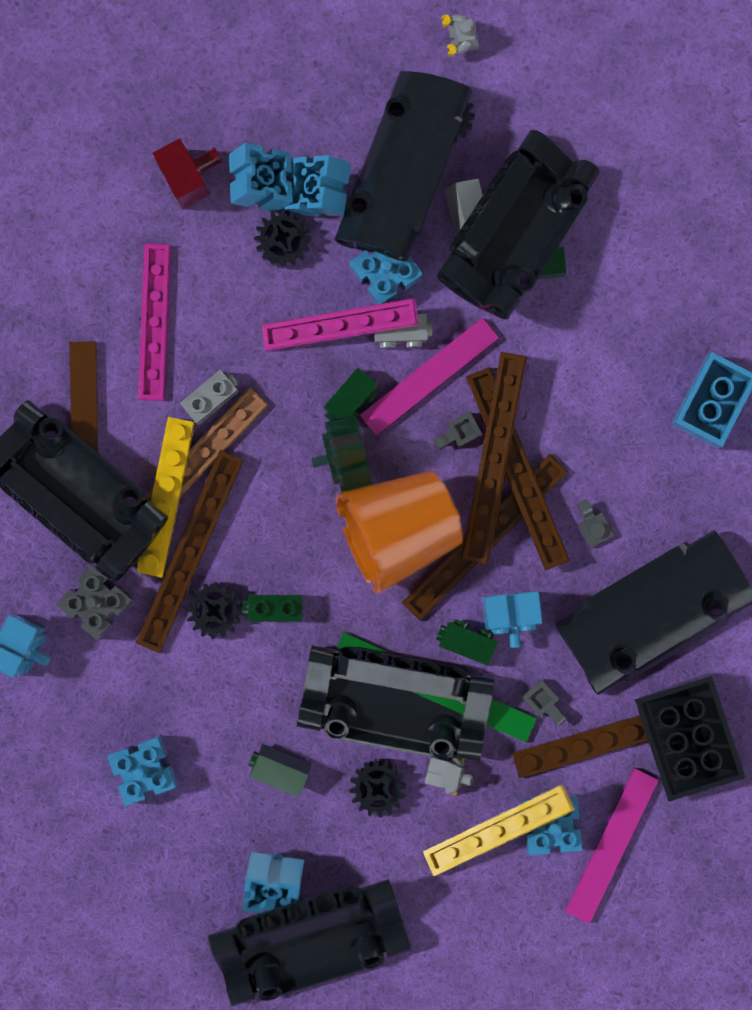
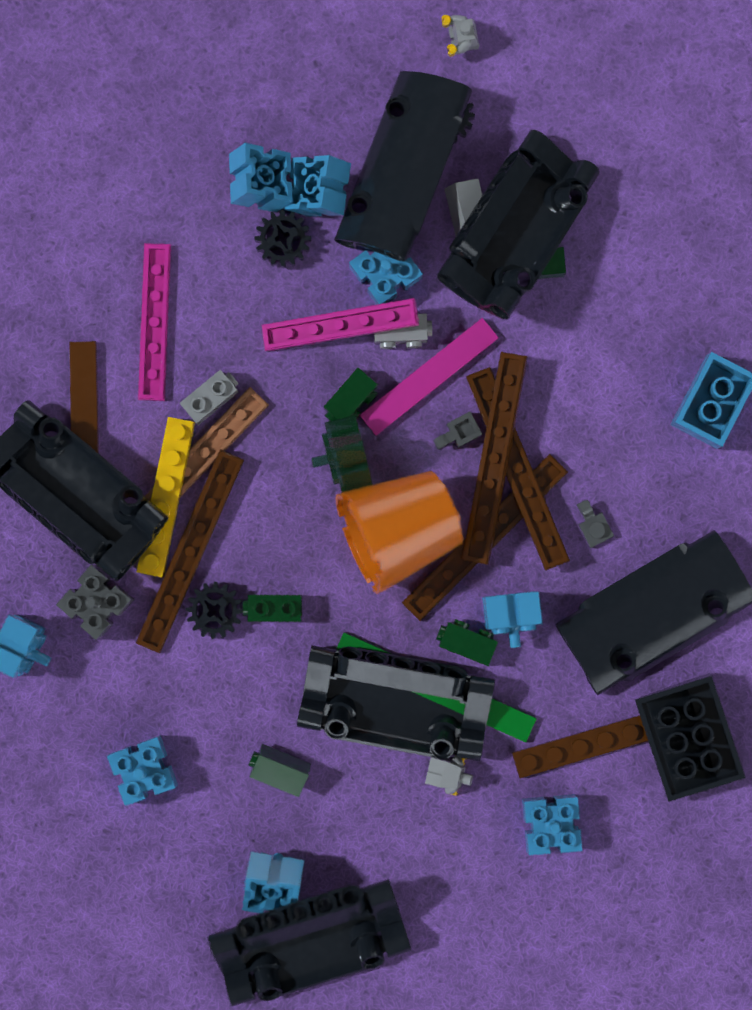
(185, 172): dark red brick -> none
(385, 778): black gear -> none
(498, 830): yellow plate -> none
(542, 700): dark grey plate -> none
(611, 845): dark pink tile -> none

